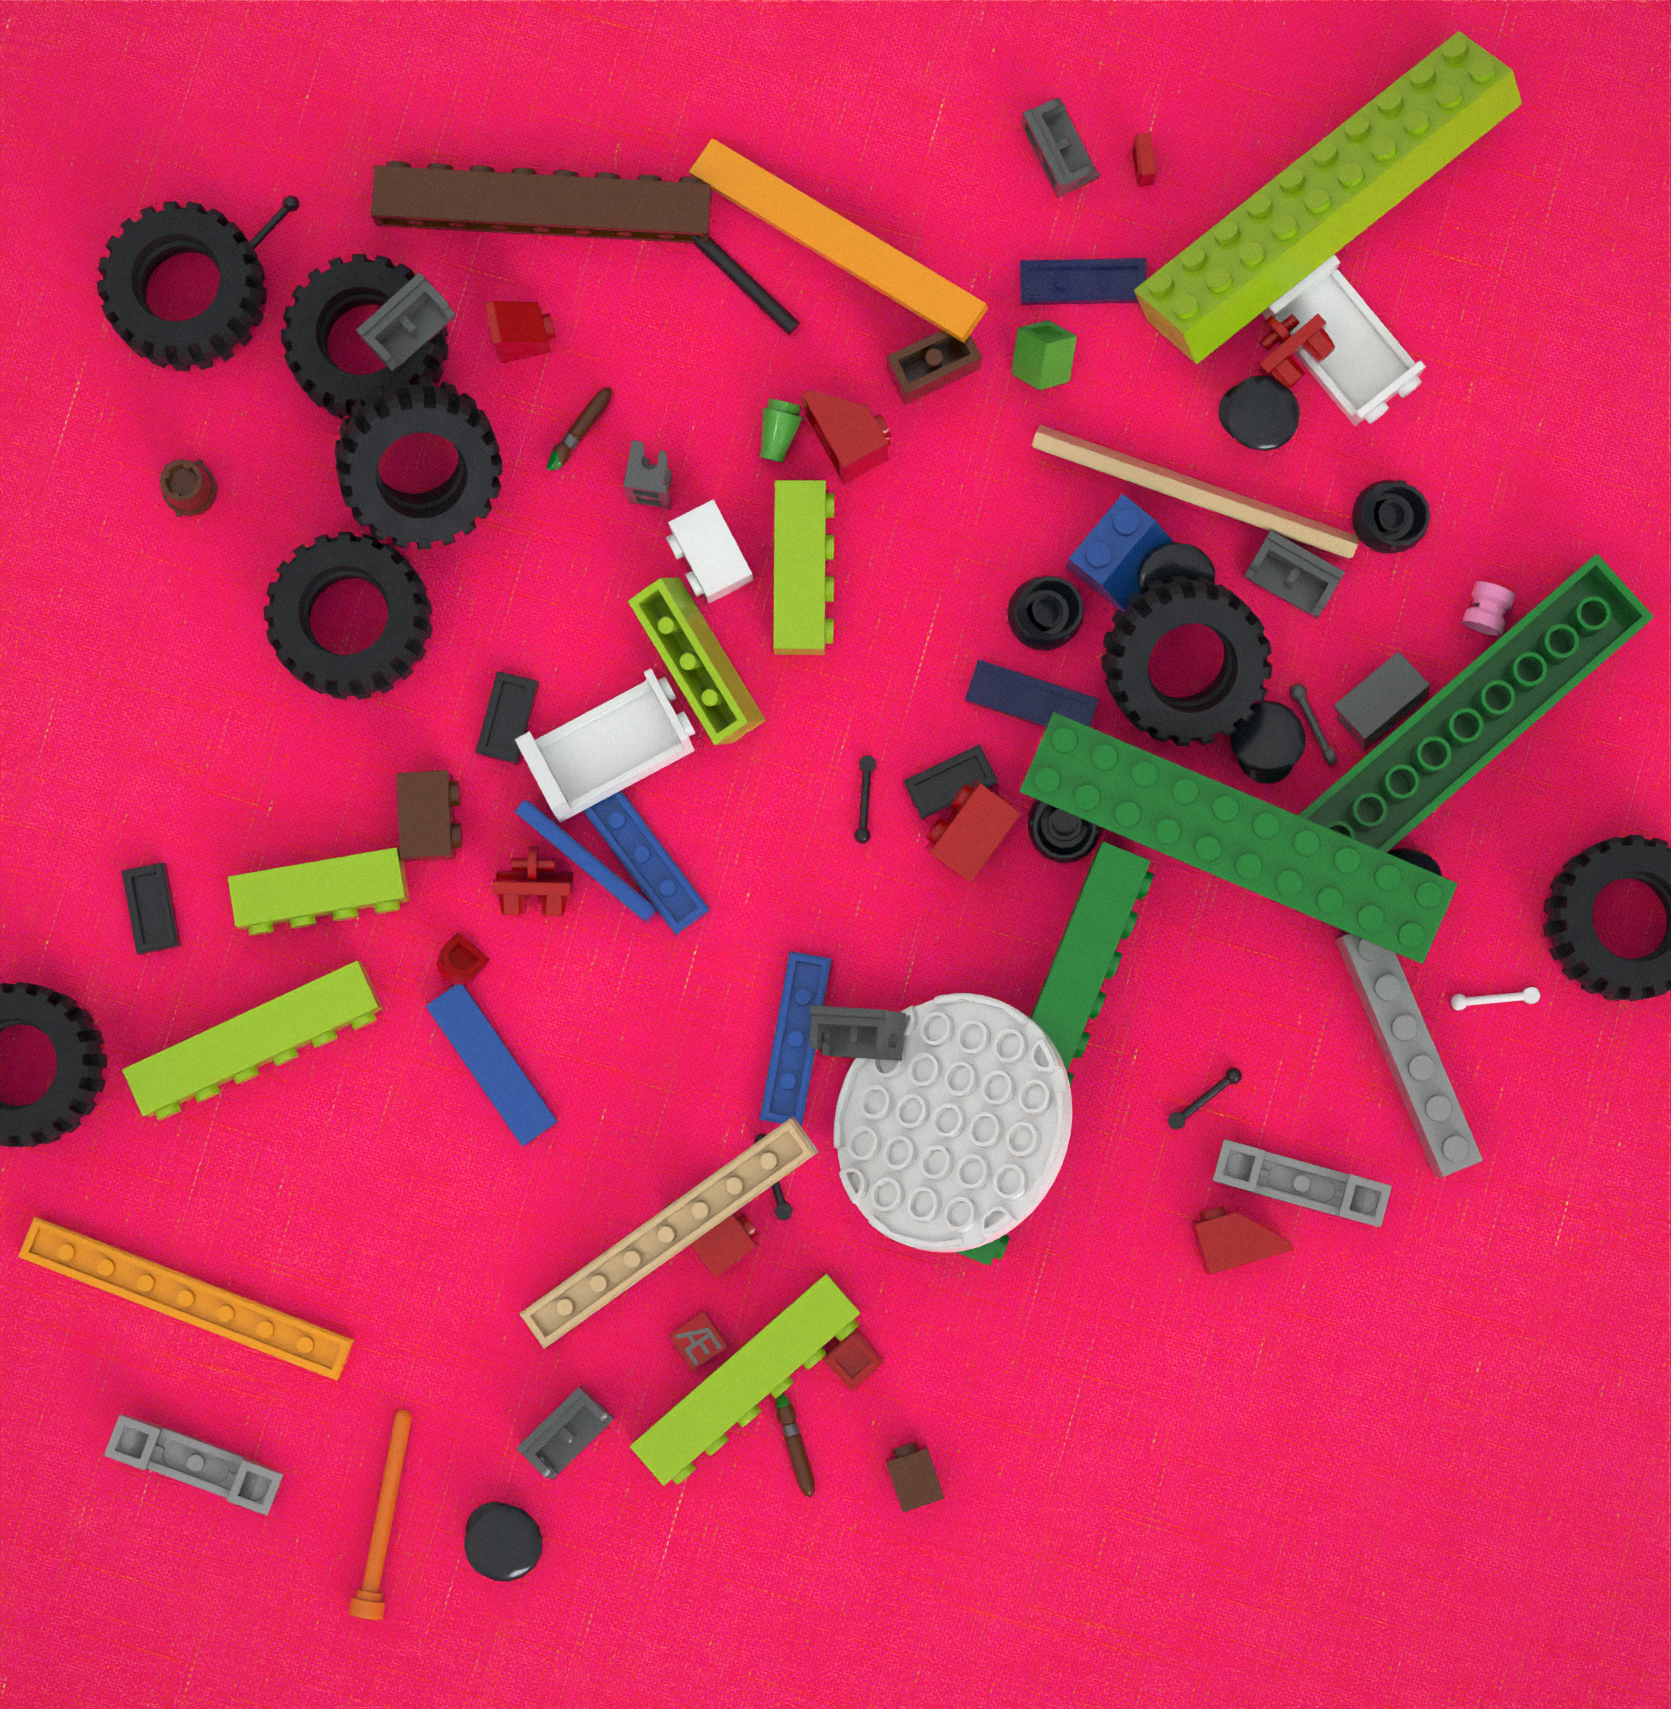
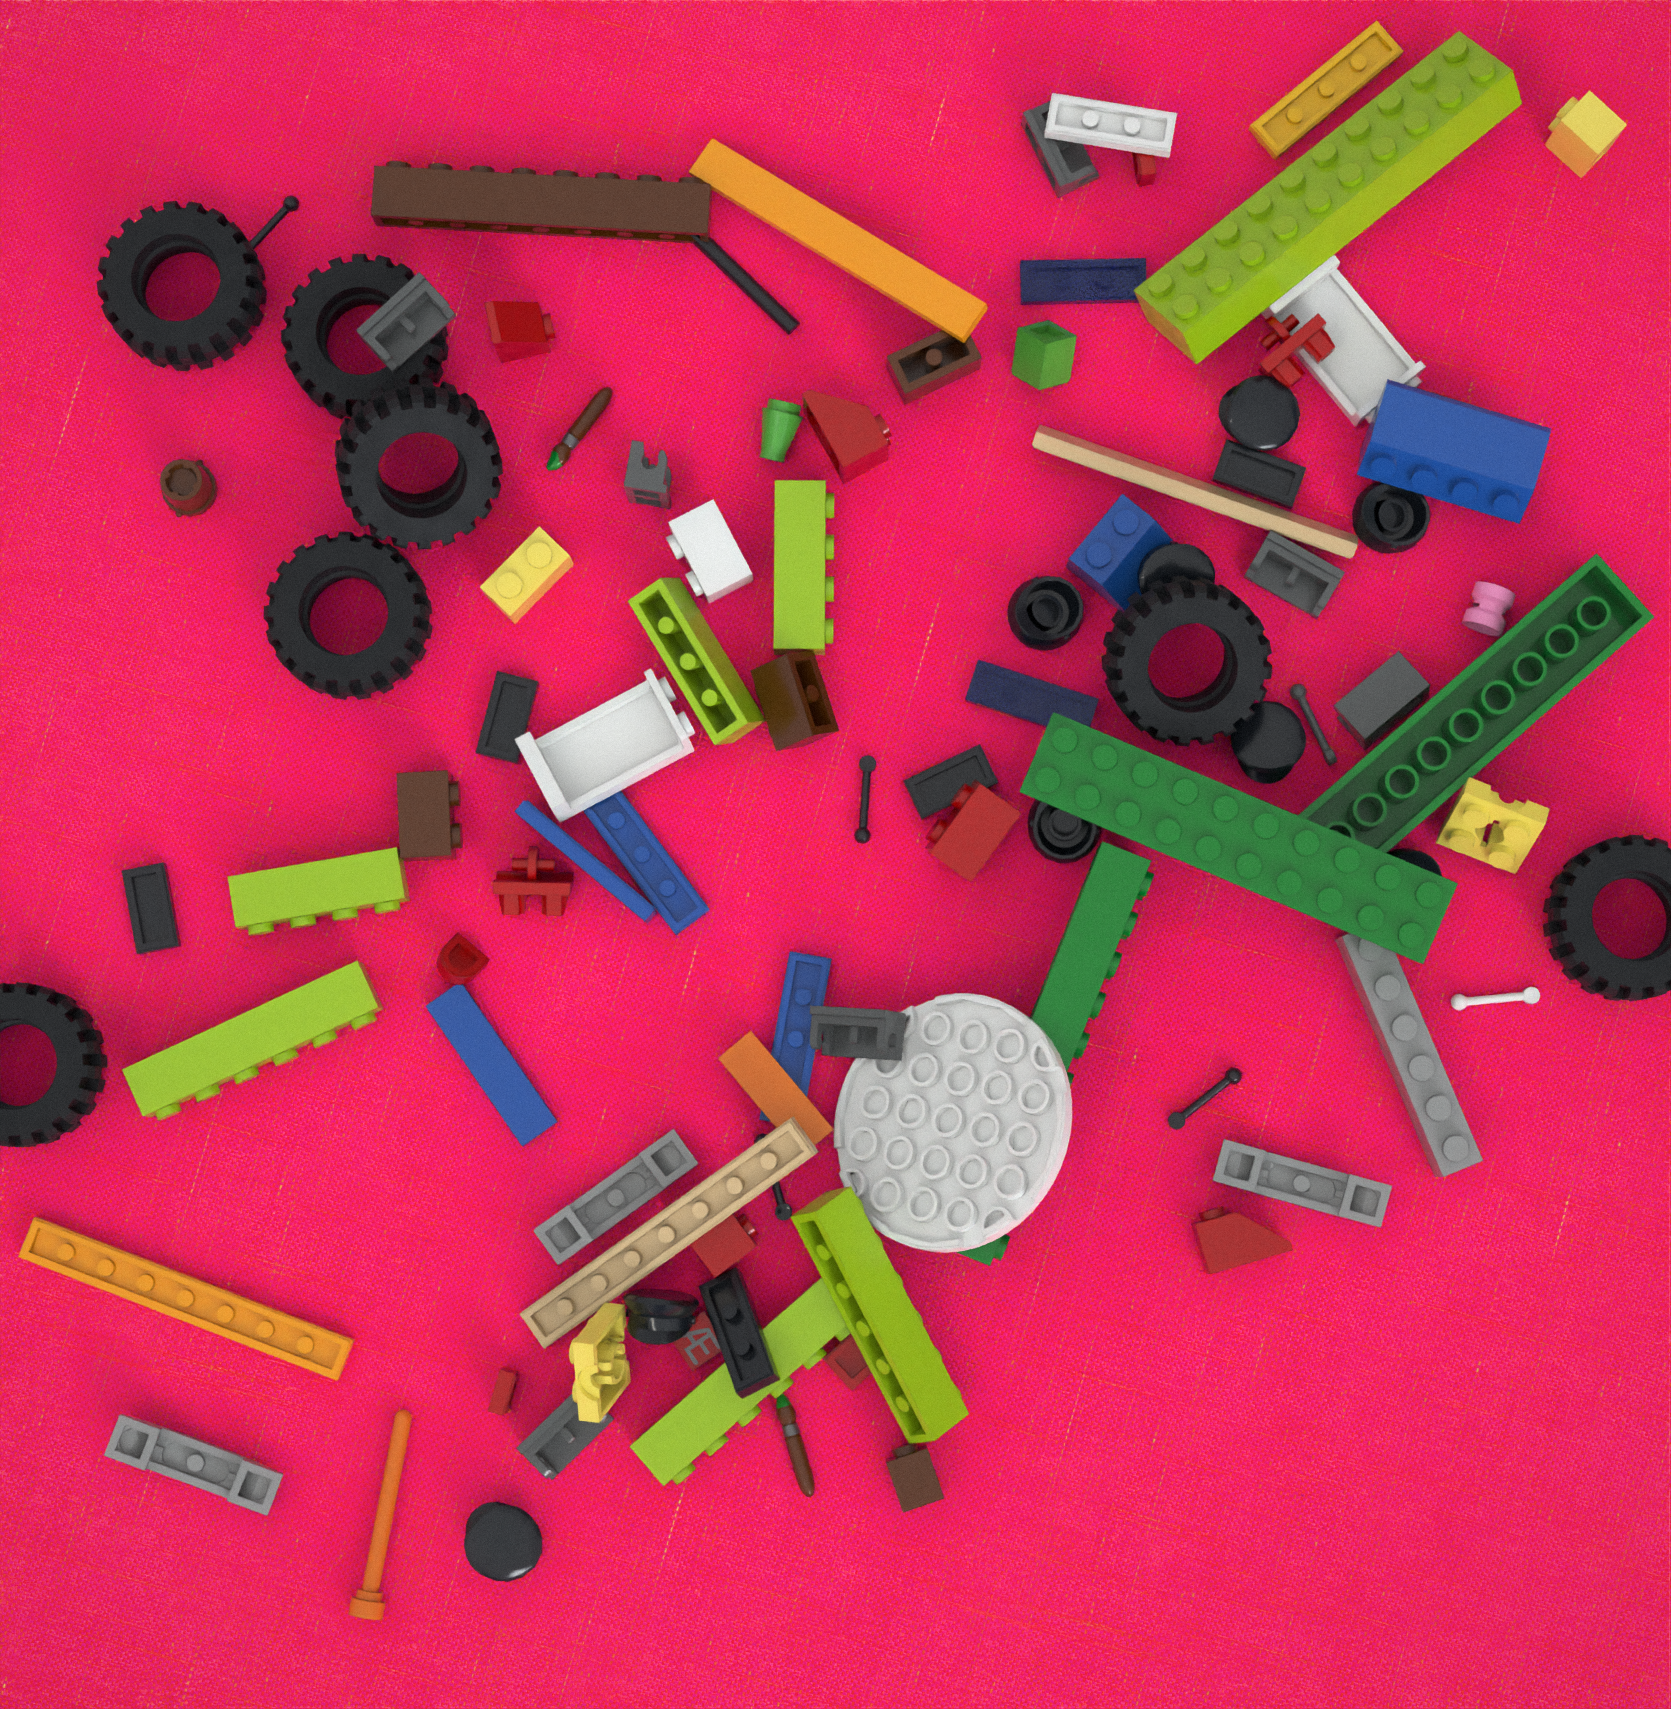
(503, 1391): none -> red tile
(527, 575): none -> light yellow brick
(600, 1363): none -> light yellow brick
(615, 1197): none -> light grey slope
(659, 1315): none -> black piece
(739, 1333): none -> black tile
(772, 1087): none -> orange tile
(794, 700): none -> reddish brown brick
(880, 1315): none -> lime brick
(1110, 125): none -> white tile
(1258, 474): none -> black tile
(1325, 90): none -> yellow tile
(1453, 451): none -> blue slope
(1507, 841): none -> light yellow brick
(1583, 132): none -> light yellow brick

